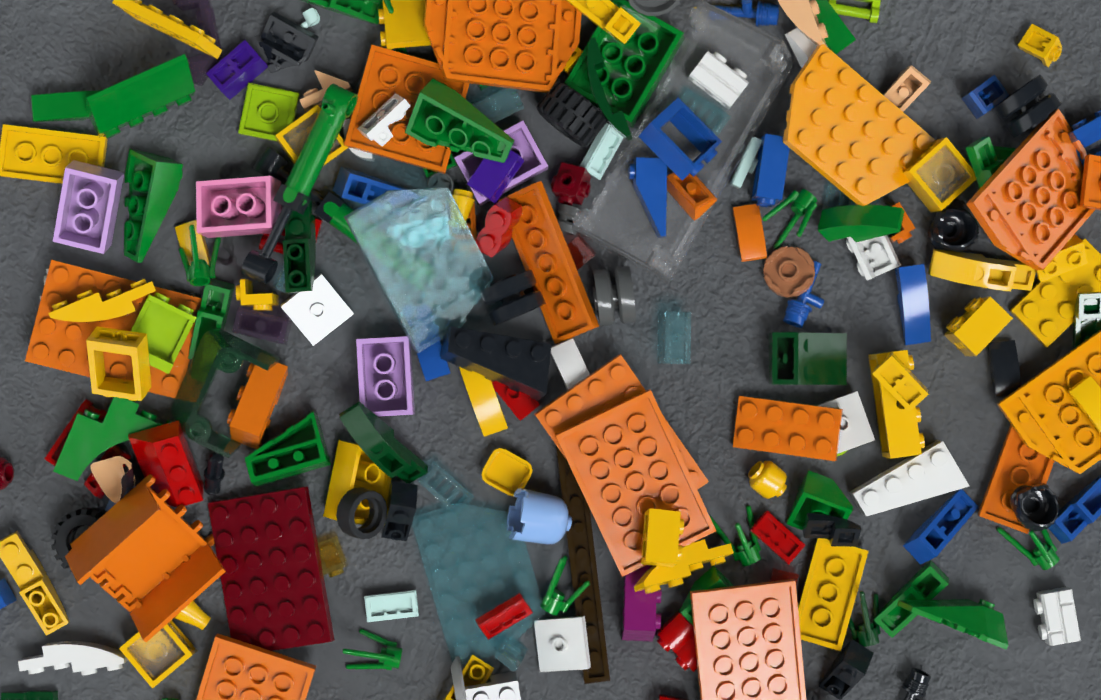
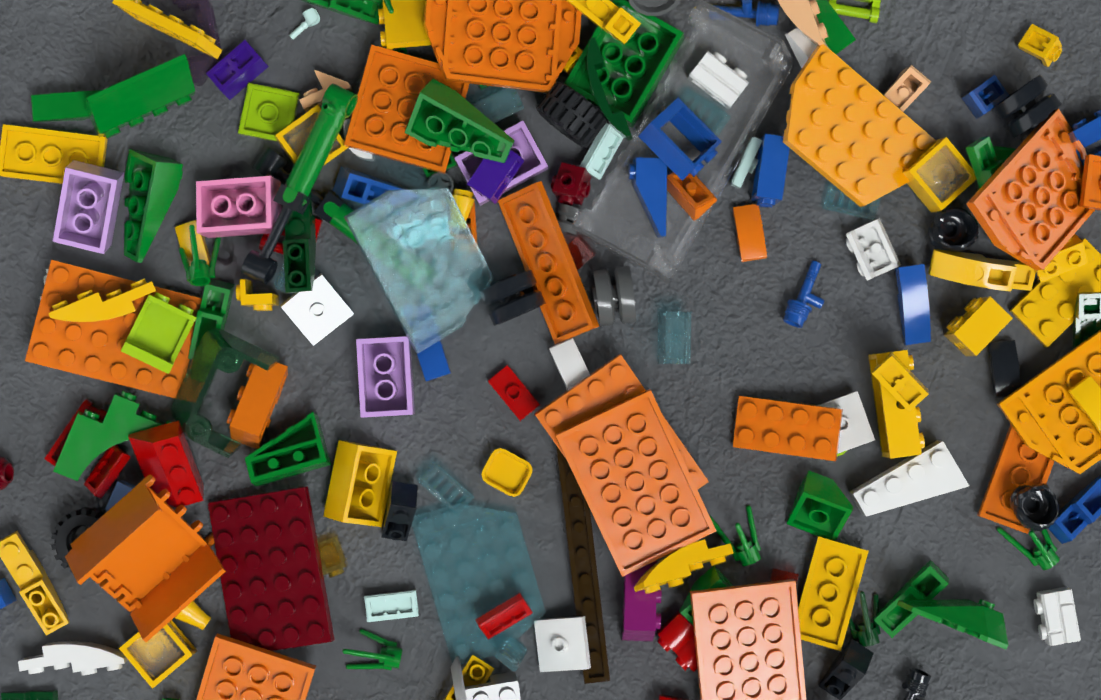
(112, 477): light nougat piece -> none
(123, 343): yellow window -> none
(214, 474): black axle -> none
(262, 325): clear purple brick -> none
(286, 43): black slope -> none
(348, 506): black tyre -> none
(377, 124): white hinge -> none
(380, 445): dark green slope -> none
(484, 402): yellow slope -> none
(498, 226): red brick -> none
(500, 358): black wedge -> none
(538, 517): light blue cylinder -> none
(554, 598): green plant -> none
(661, 537): yellow brick -> none
(767, 479): yellow head -> none
(777, 537): red plate -> none
(789, 271): nougat tile -> none
(802, 203): green plant -> none
(807, 358): dark green slope -> none
(838, 530): black slope -> none
(860, 222): green slope -> none
(906, 227): orange bracket -> none
(940, 527): blue slope -> none

